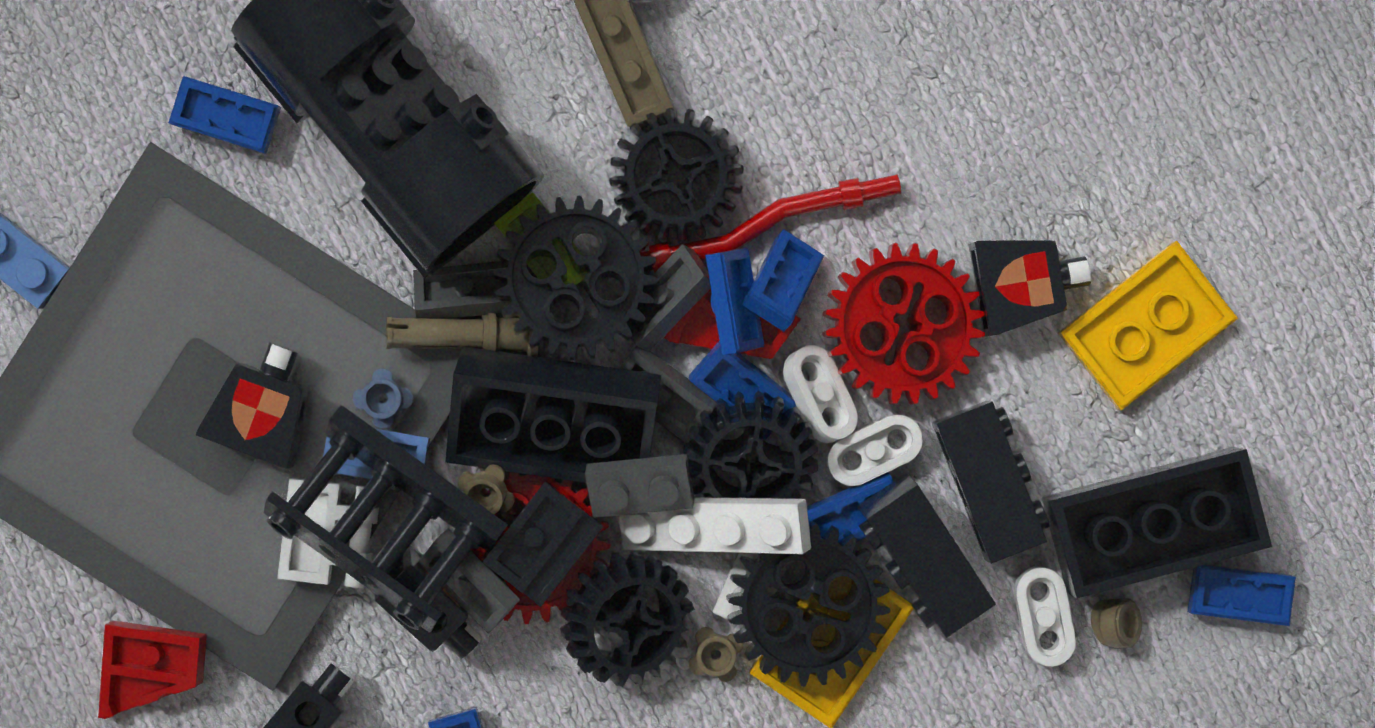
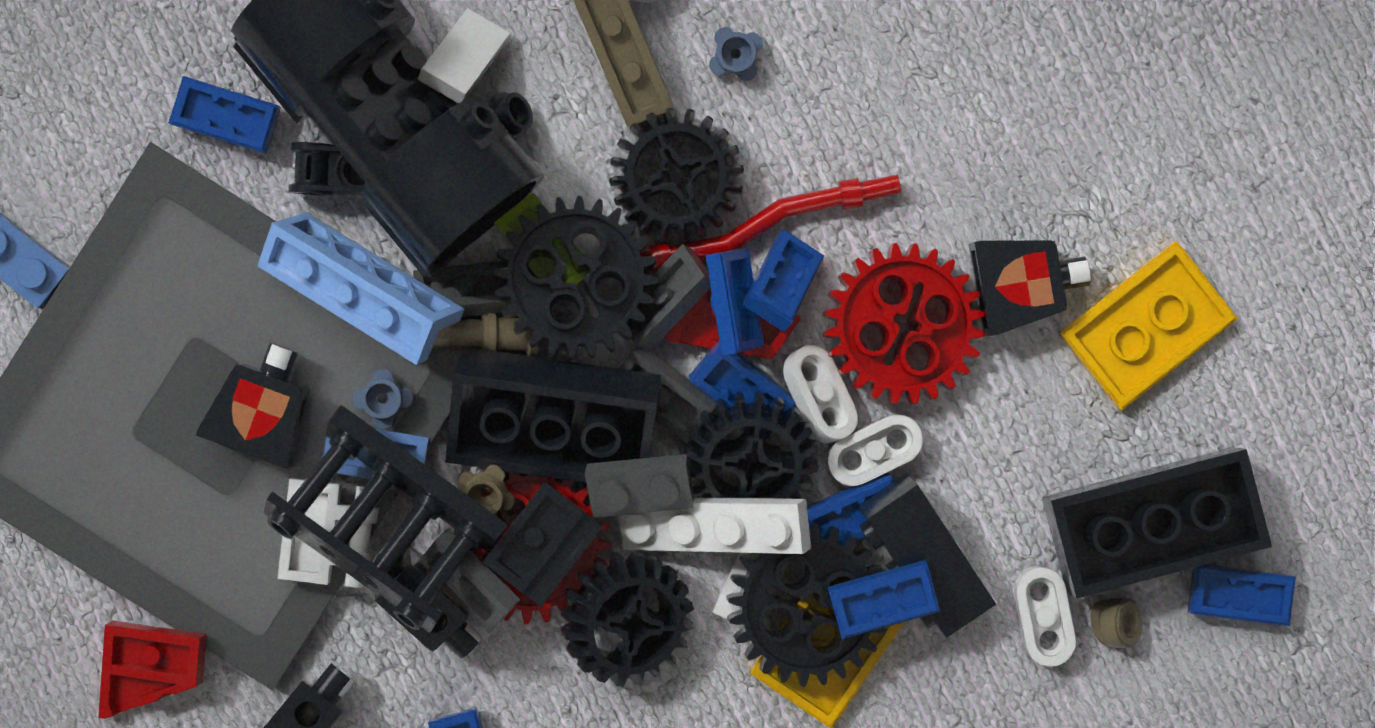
(321, 171): none -> black piece
(357, 285): none -> light blue fence
(463, 56): none -> white tile
(512, 112): none -> black plate
(704, 663): dark tan plate -> none
(729, 41): none -> sand blue plate
(883, 599): none -> blue plate
(991, 481): black brick -> none

